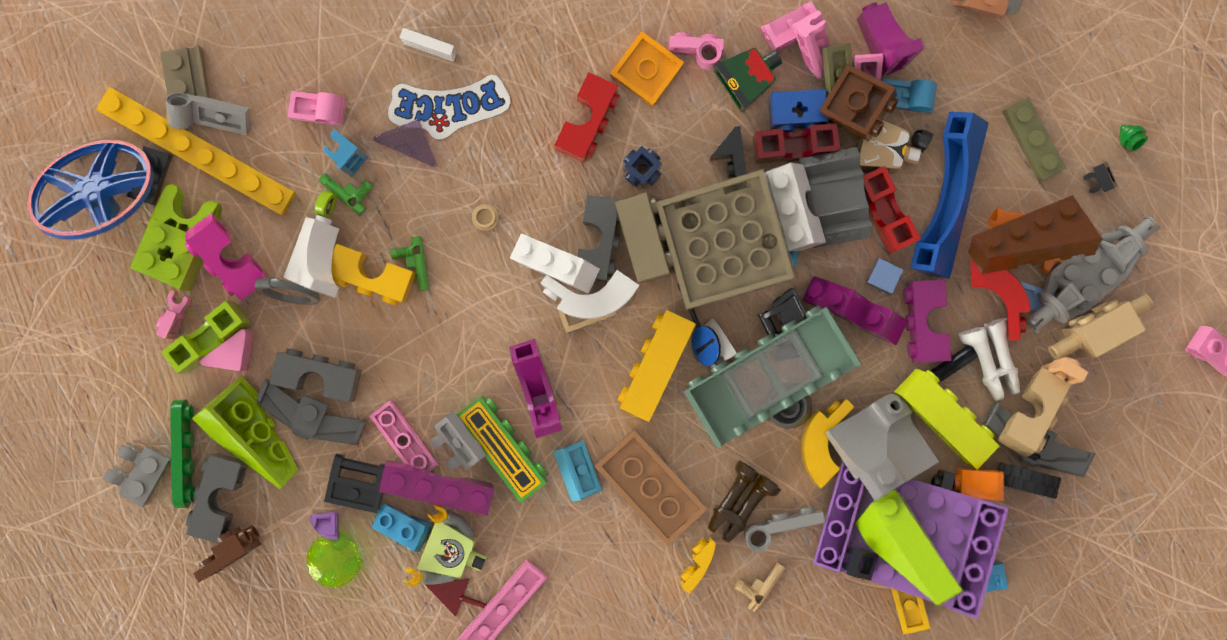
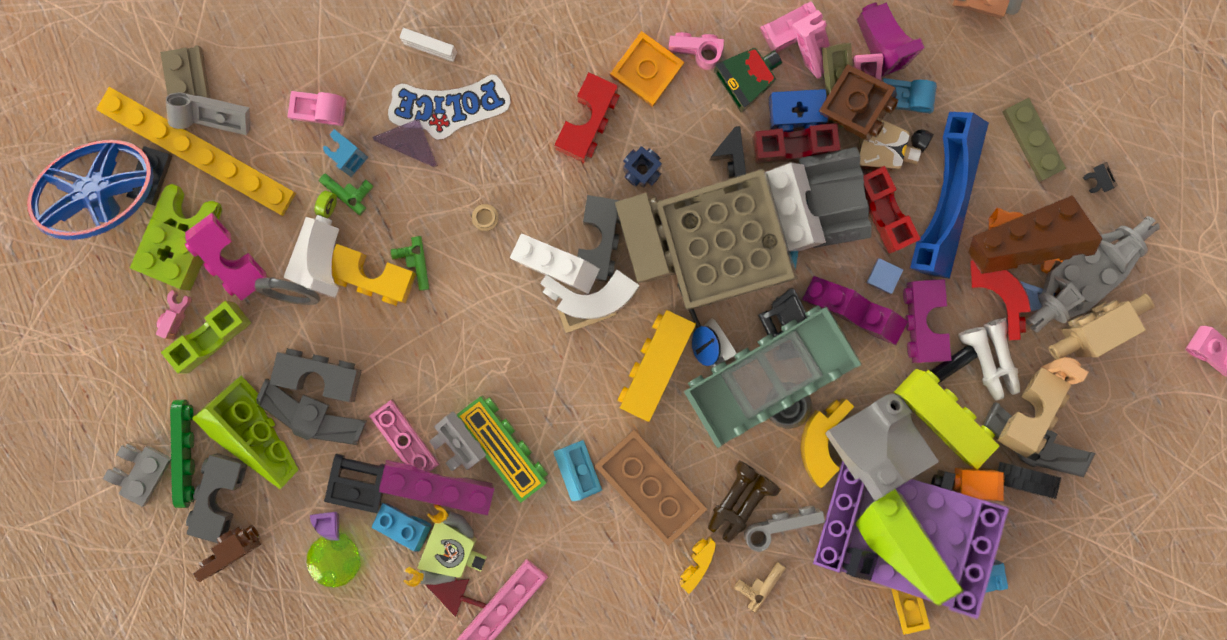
(231, 354): bright pink slope -> none
(536, 388): magenta arch -> none
(1132, 137): green plate -> none

